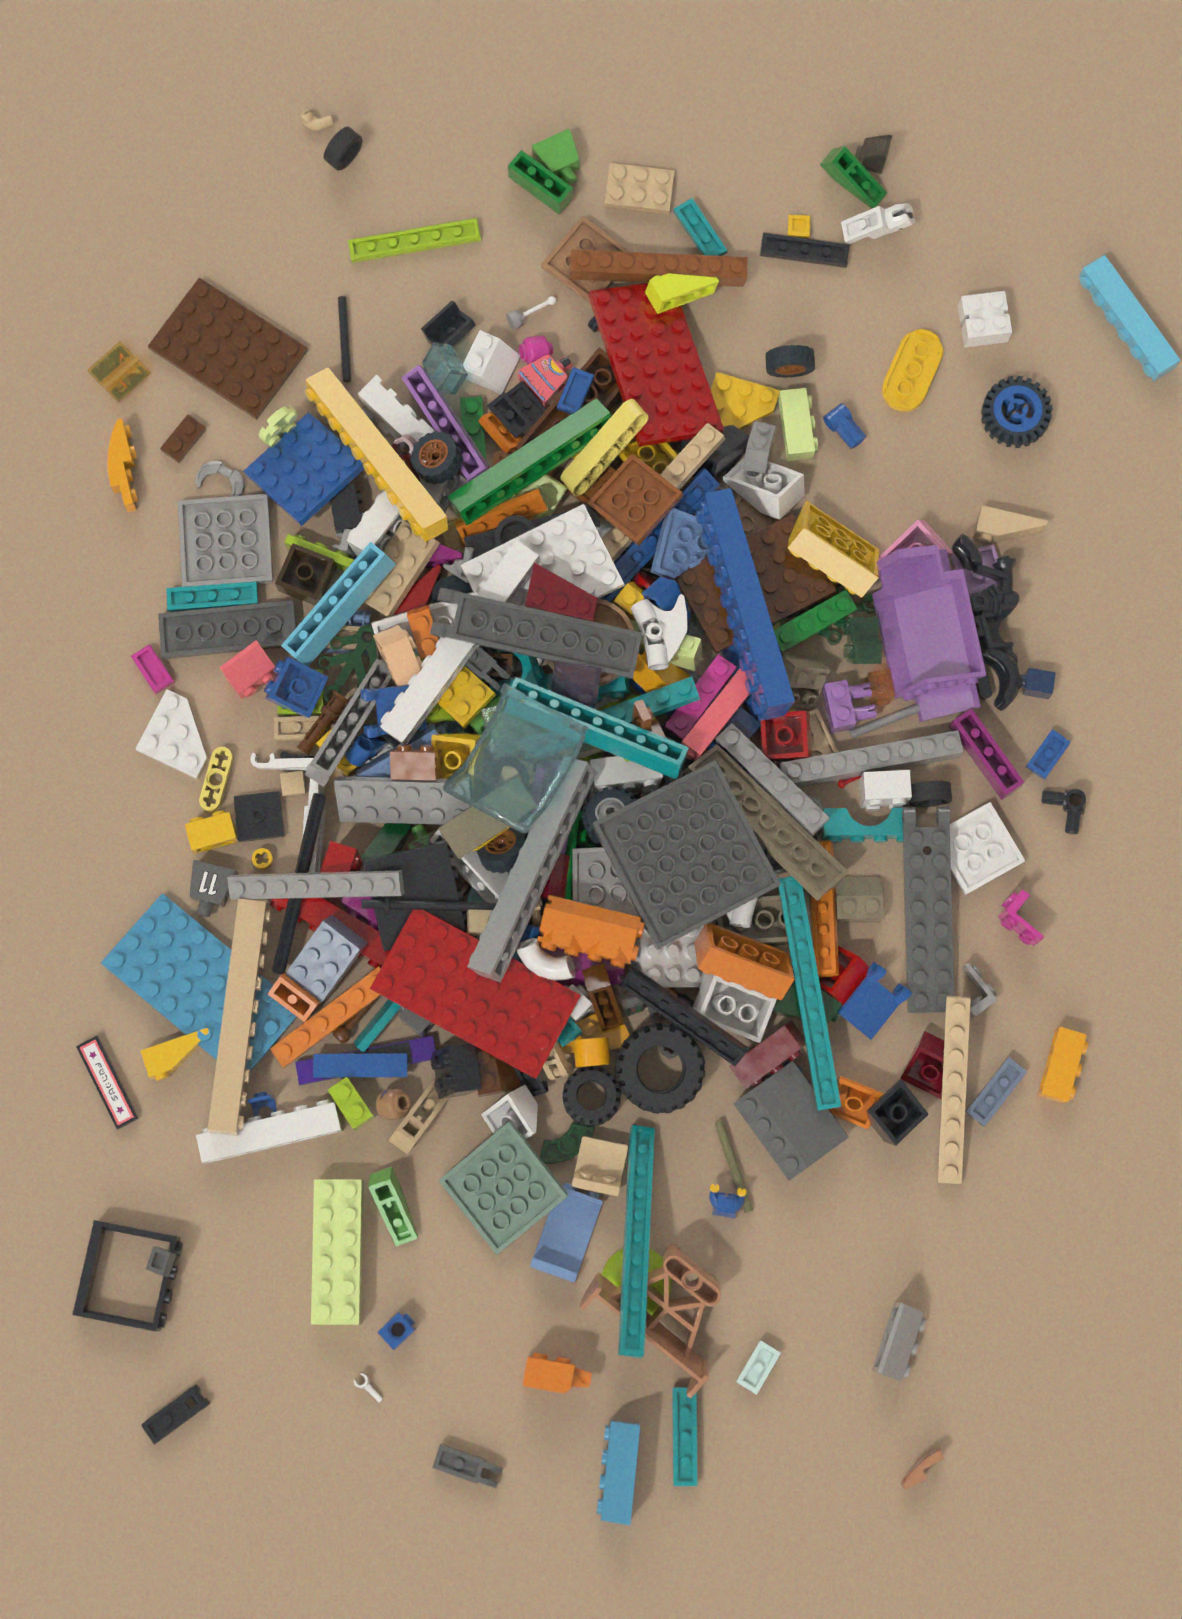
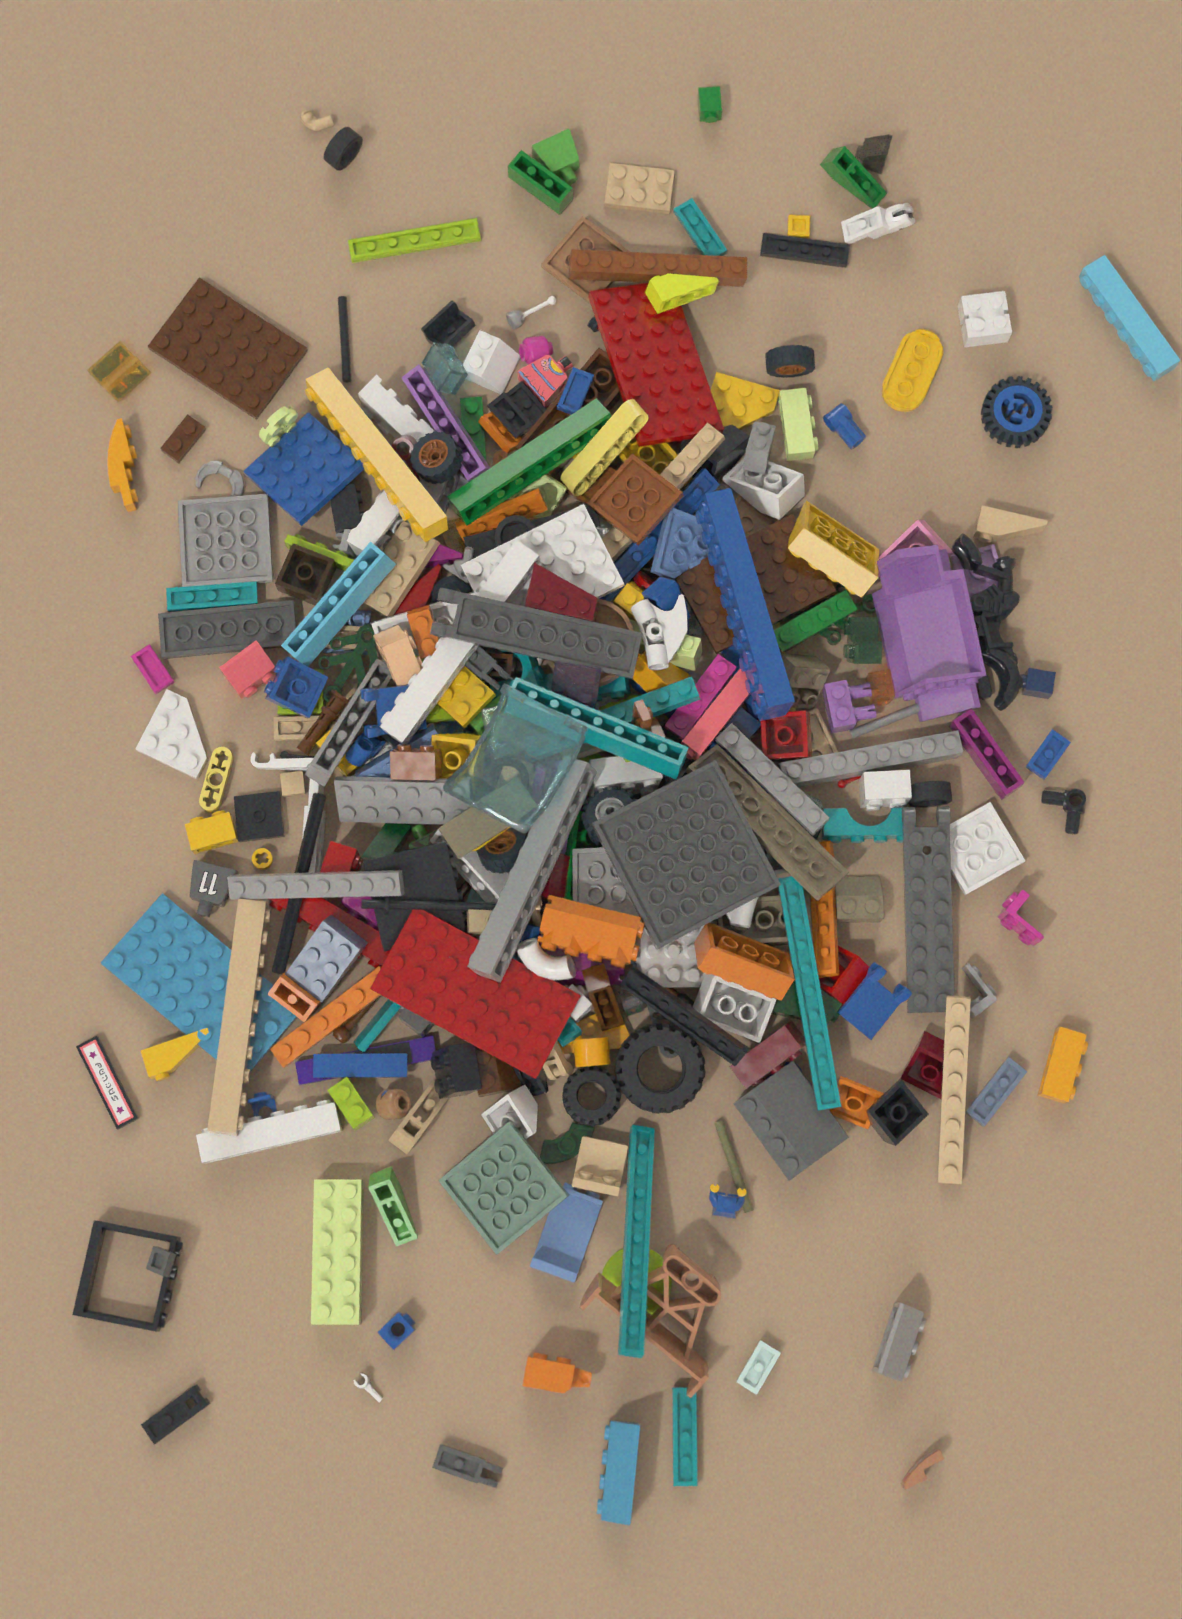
(709, 104): none -> green brick

